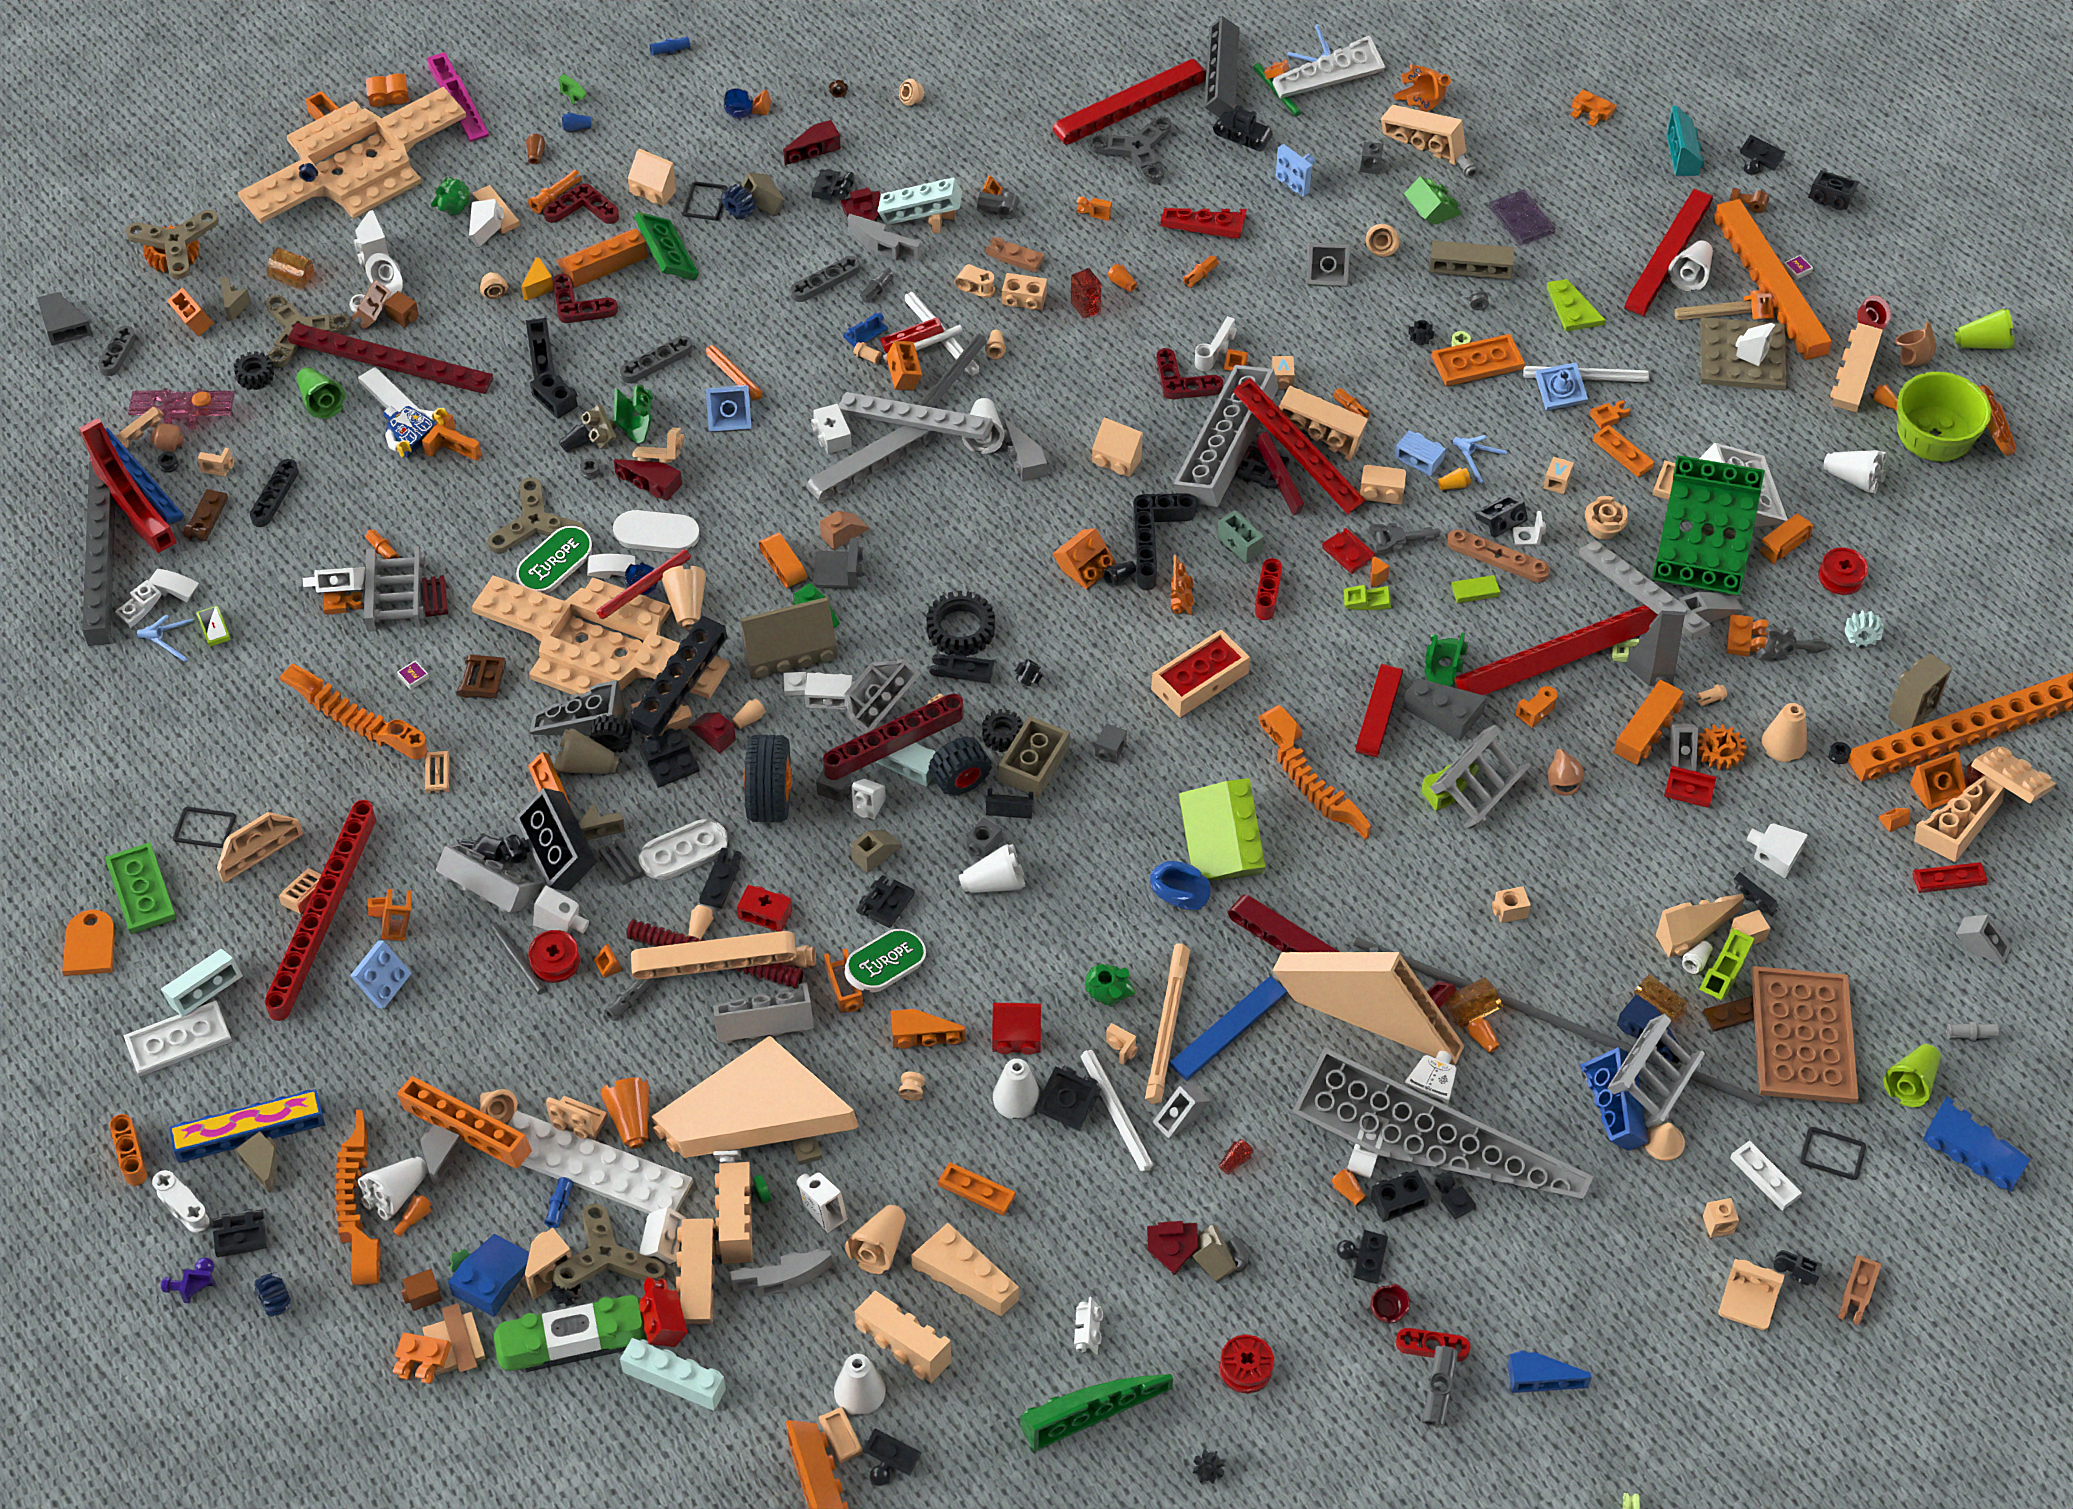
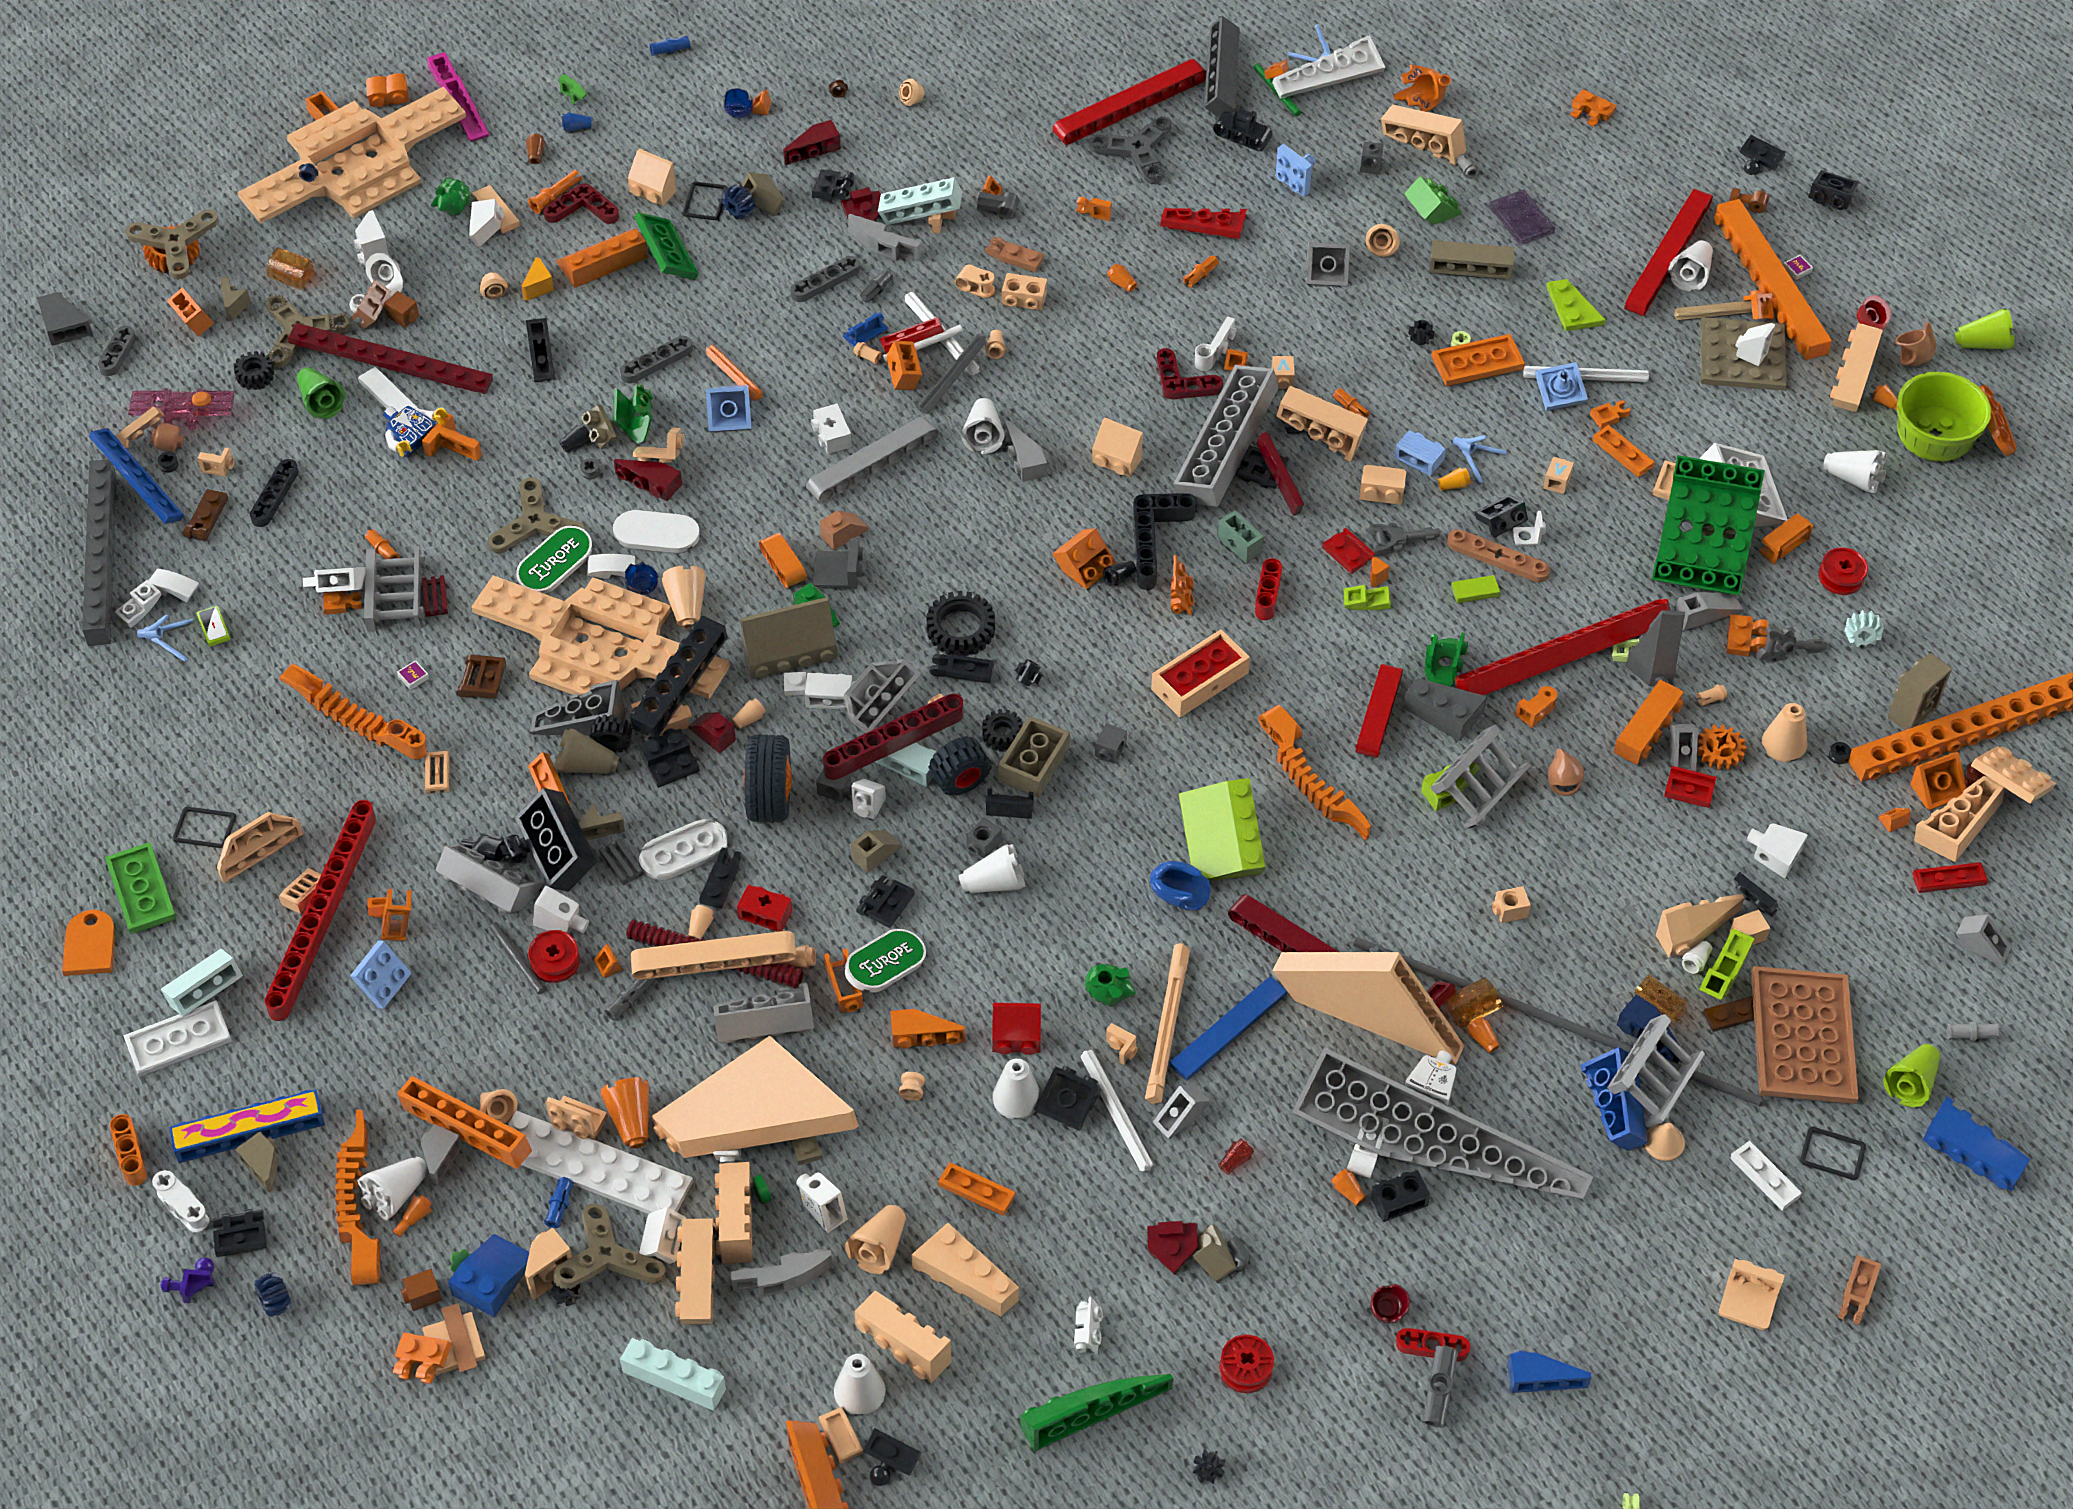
(125, 492): red arch -> none
(554, 394): black brick -> none
(569, 1334): bright green piece -> none
(571, 306): dark red beam -> none
(642, 585): red axle -> none
(662, 1314): red brick -> none
(916, 416): light grey plate -> none
(1086, 293): clear red brick -> none
(1299, 446): red plate -> none
(1368, 1255): black plate -> none
(1456, 1201): black plate -> none
(1479, 300): dark grey bush -> none
(1605, 517): light nougat cone -> none
(1642, 587): light grey plate -> none
(1683, 144): teal slope -> none
(1720, 1218): light nougat brick -> none
(1803, 1268): black plate -> none

